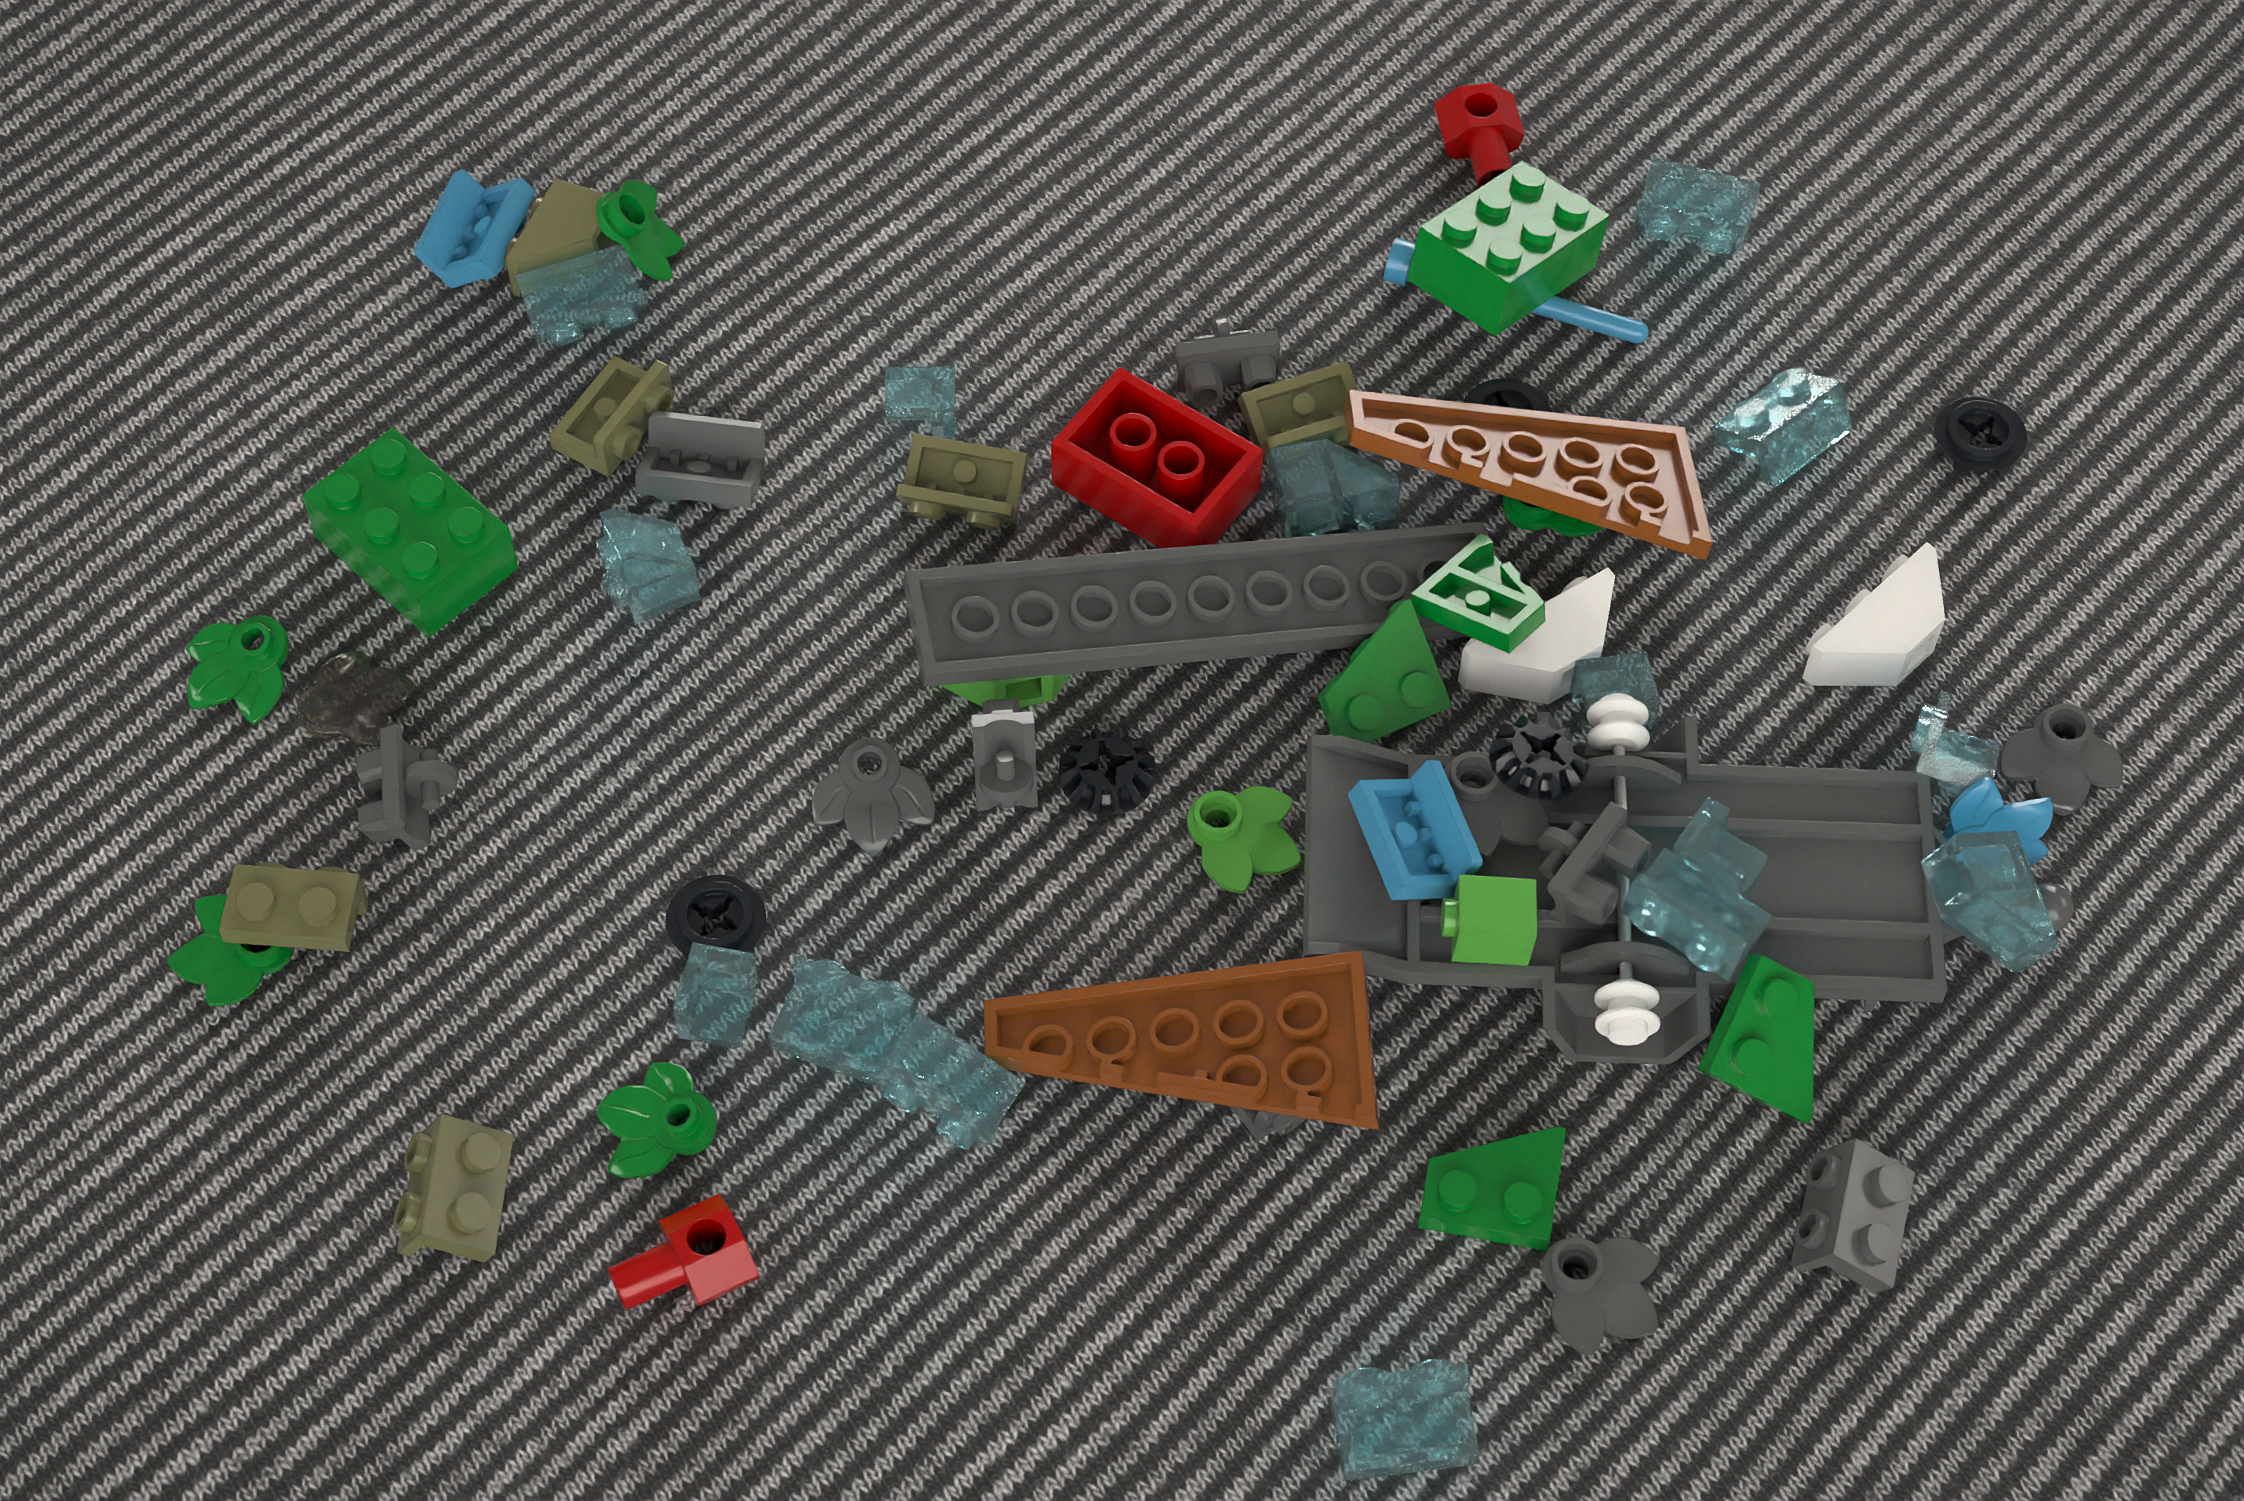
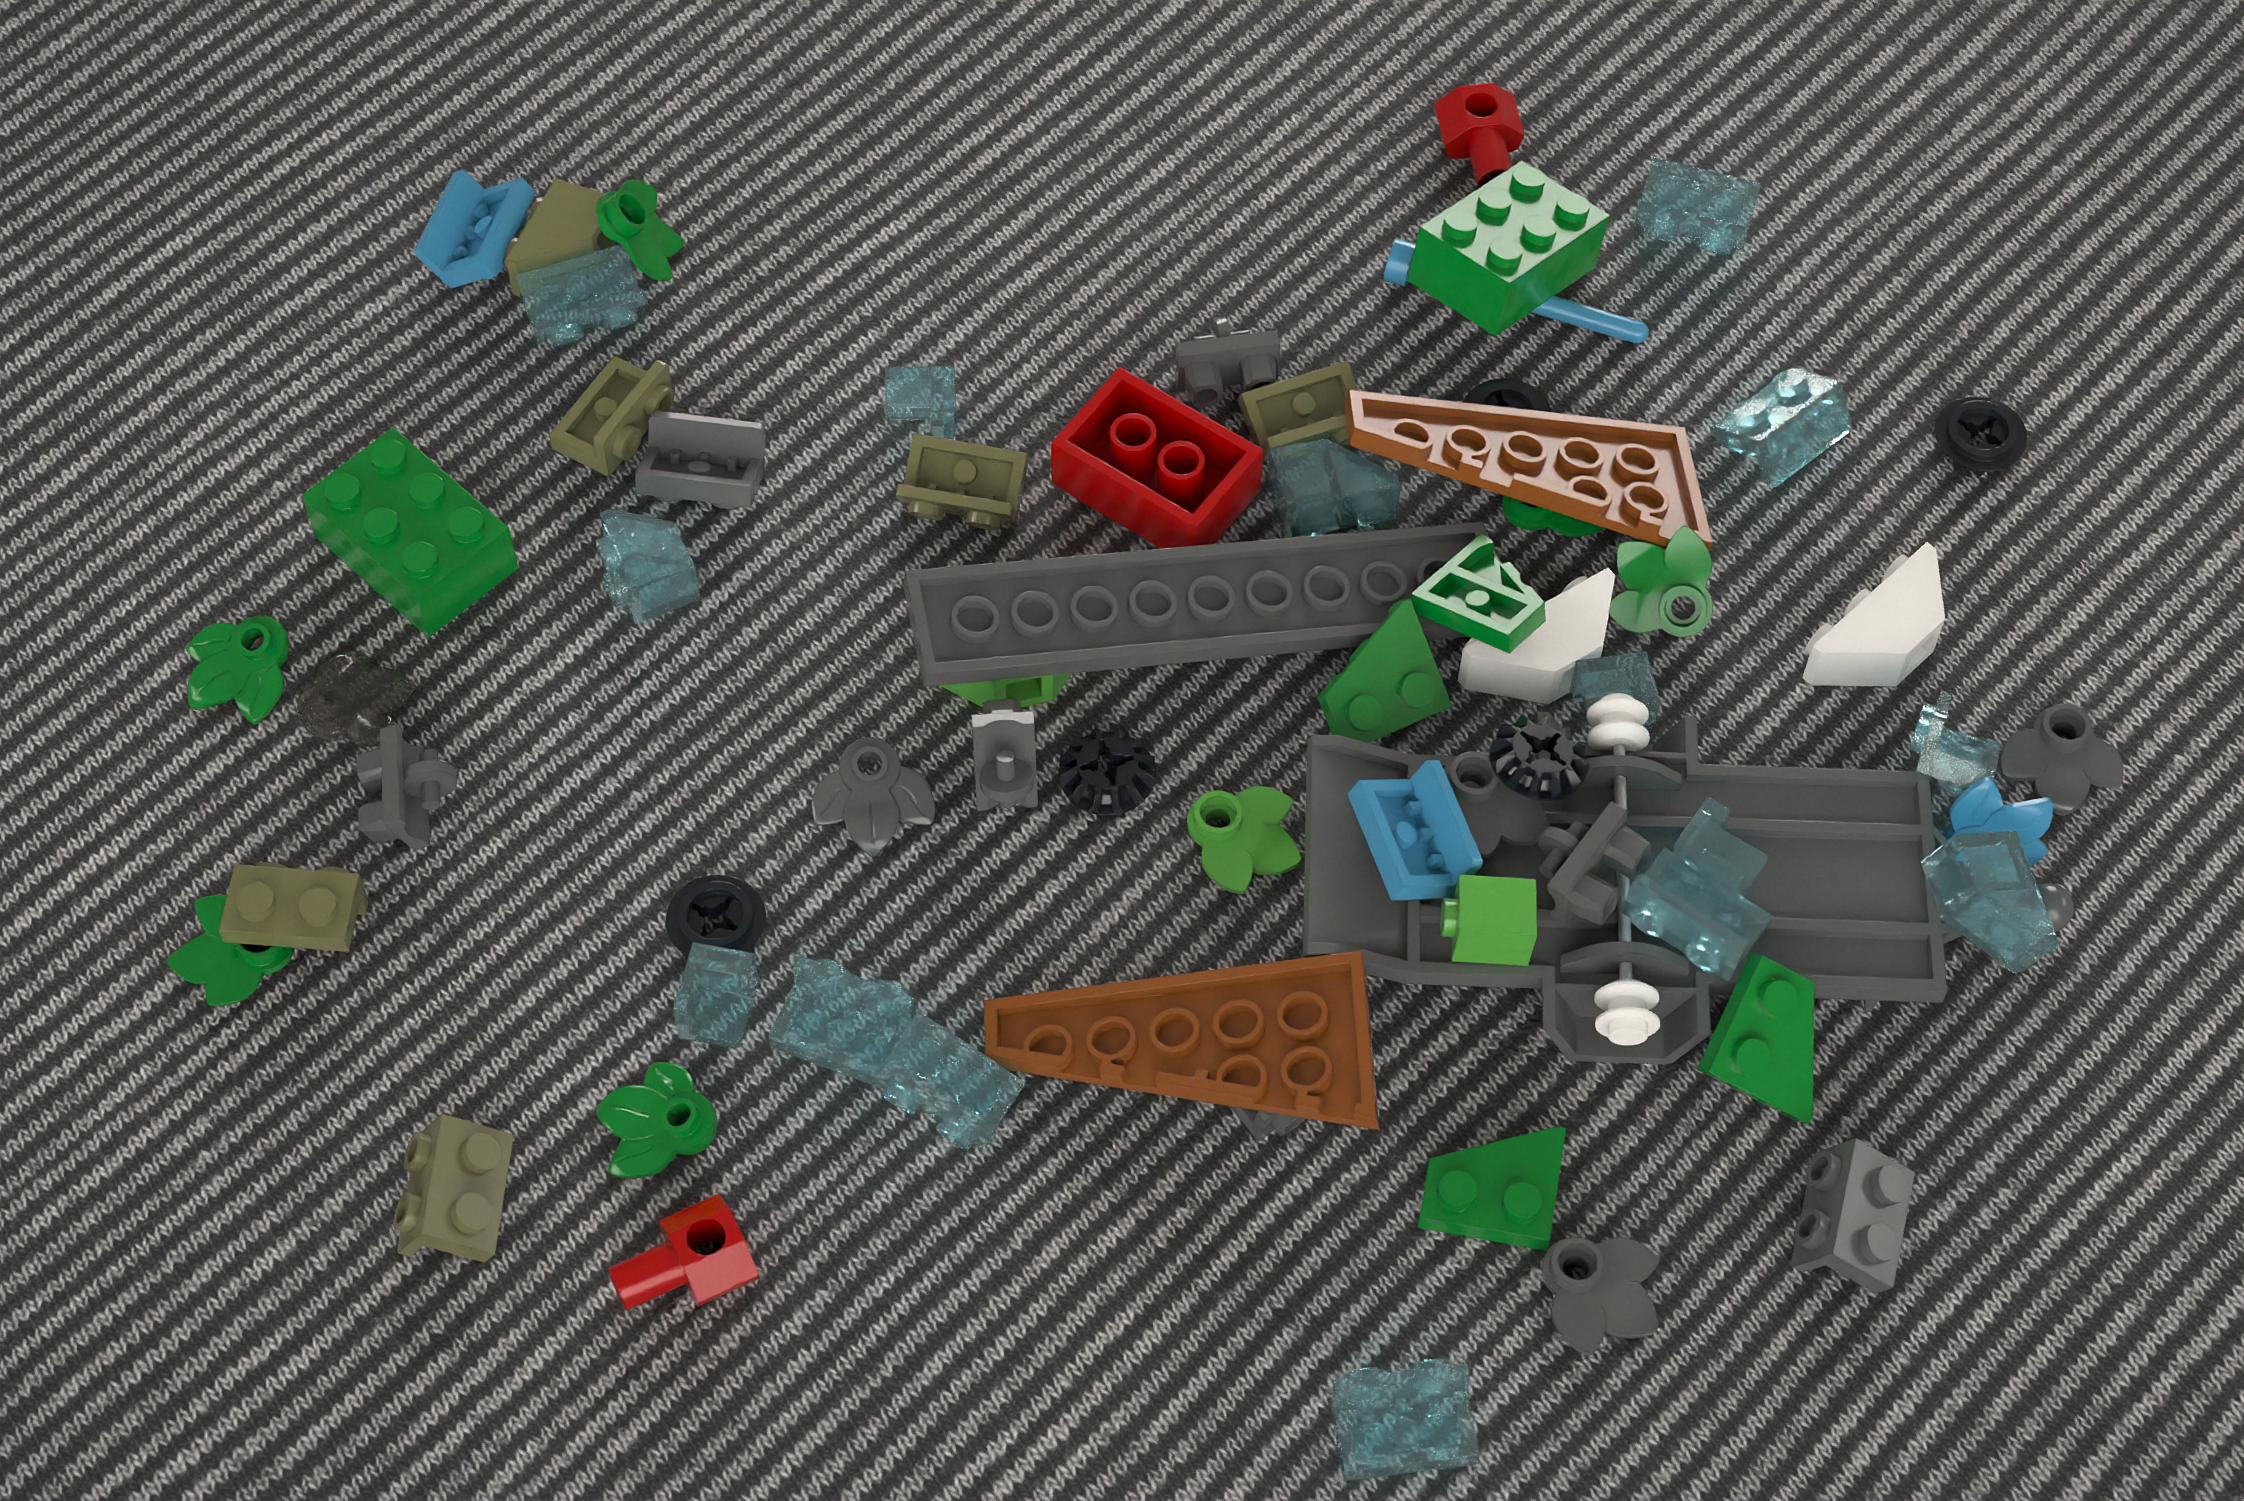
(1657, 578): none -> green plate

